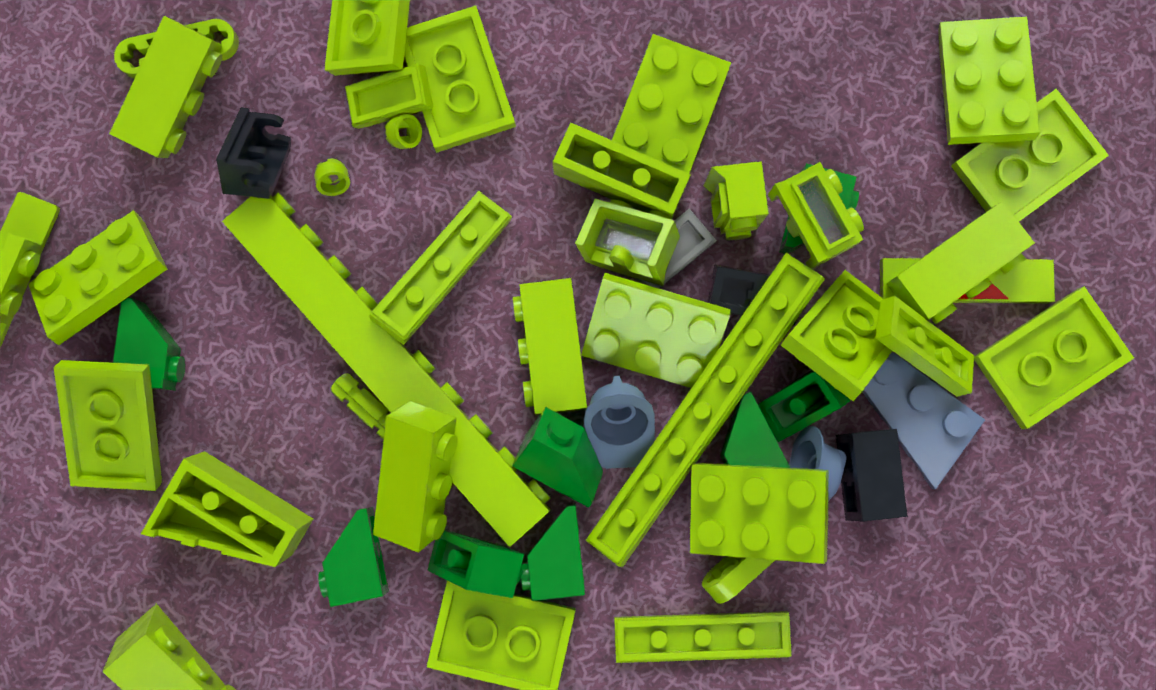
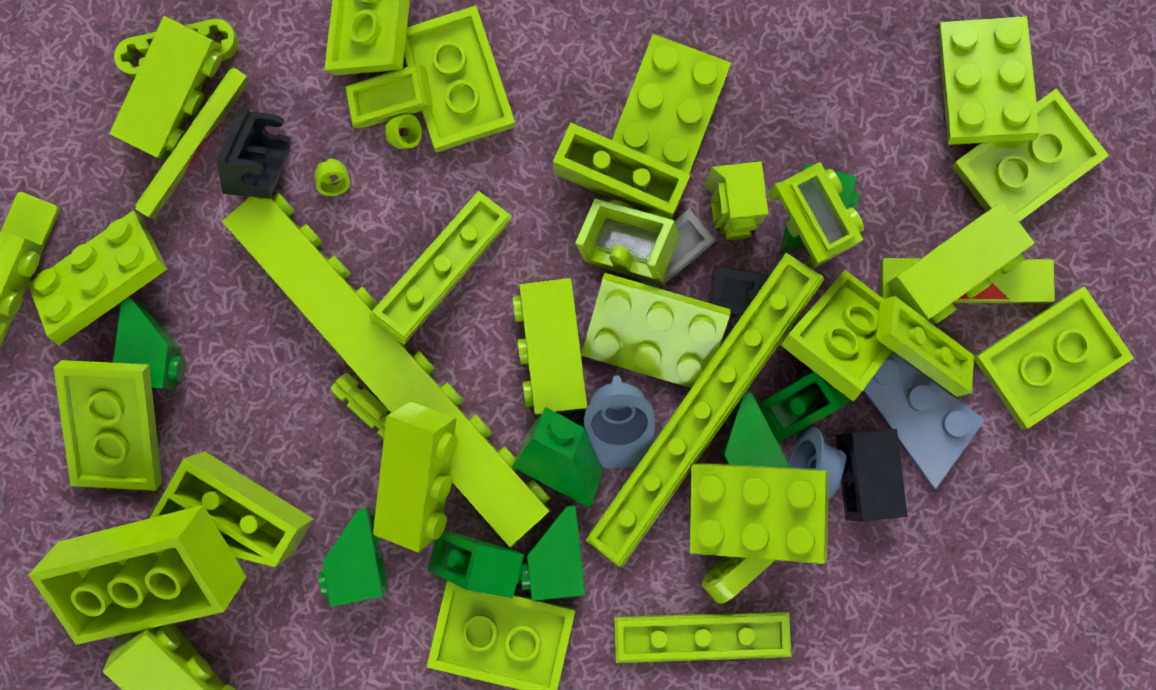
(139, 575): none -> lime brick
(192, 143): none -> lime tile

